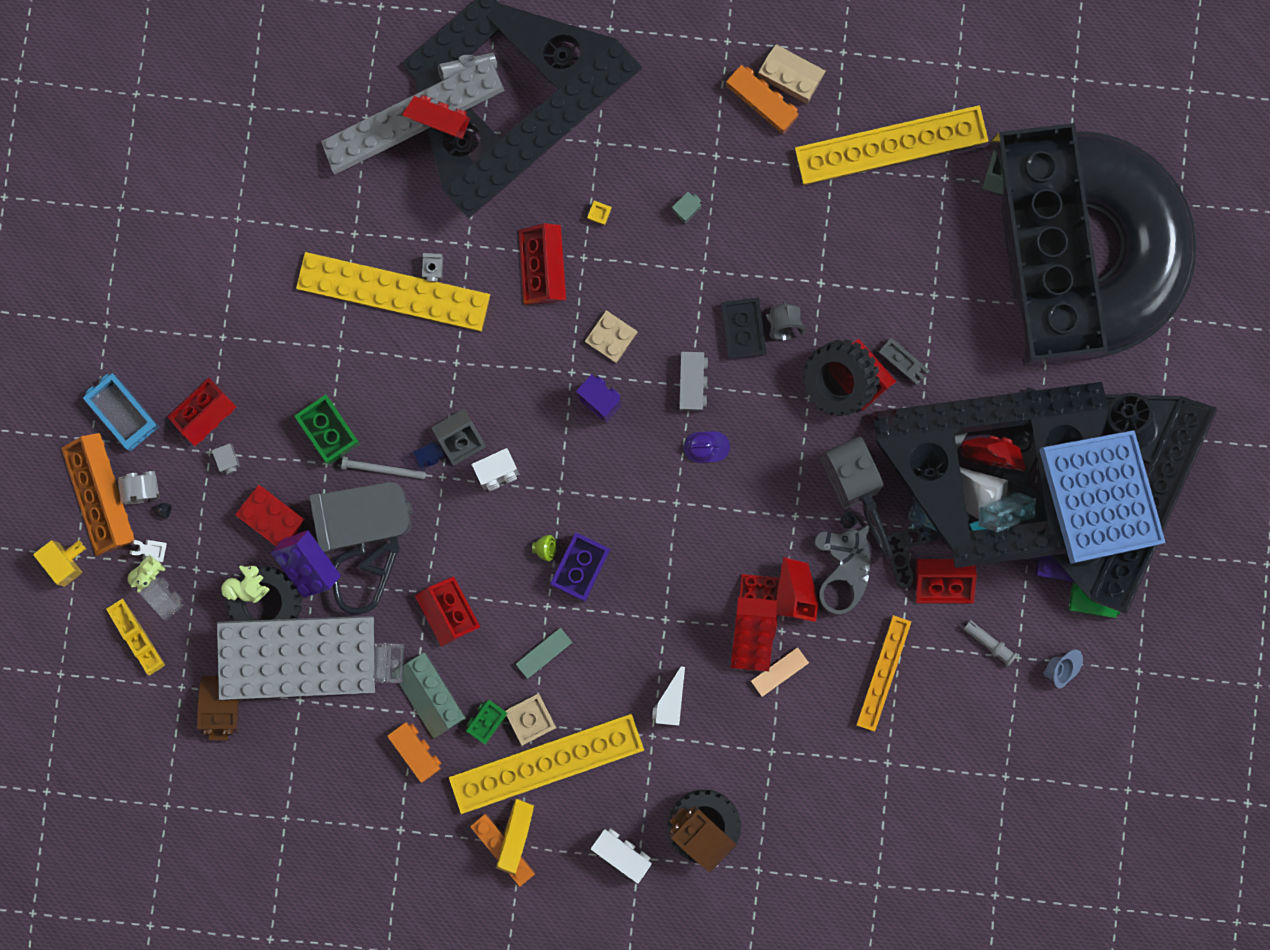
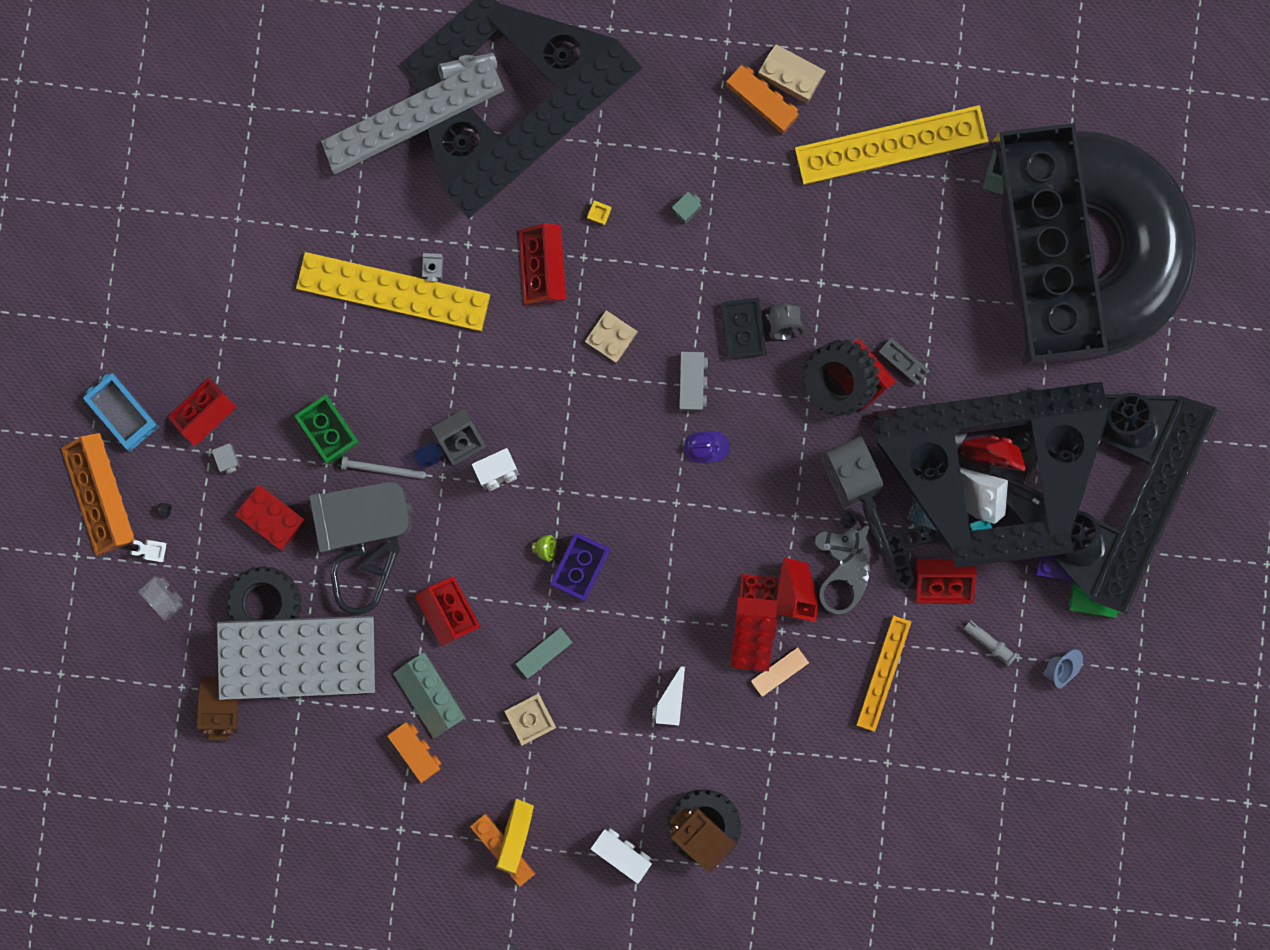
(60, 562): yellow brick -> none
(135, 637): yellow slope -> none
(138, 488): light grey brick -> none
(145, 573): yellowish green animal -> none
(248, 588): yellowish green animal -> none
(305, 564): dark purple brick -> none
(388, 663): clear brick -> none
(437, 116): red slope -> none
(486, 722): green bracket -> none
(546, 764): yellow plate -> none
(599, 398): dark purple brick -> none
(1007, 512): clear light blue brick -> none
(1102, 496): medium blue plate -> none

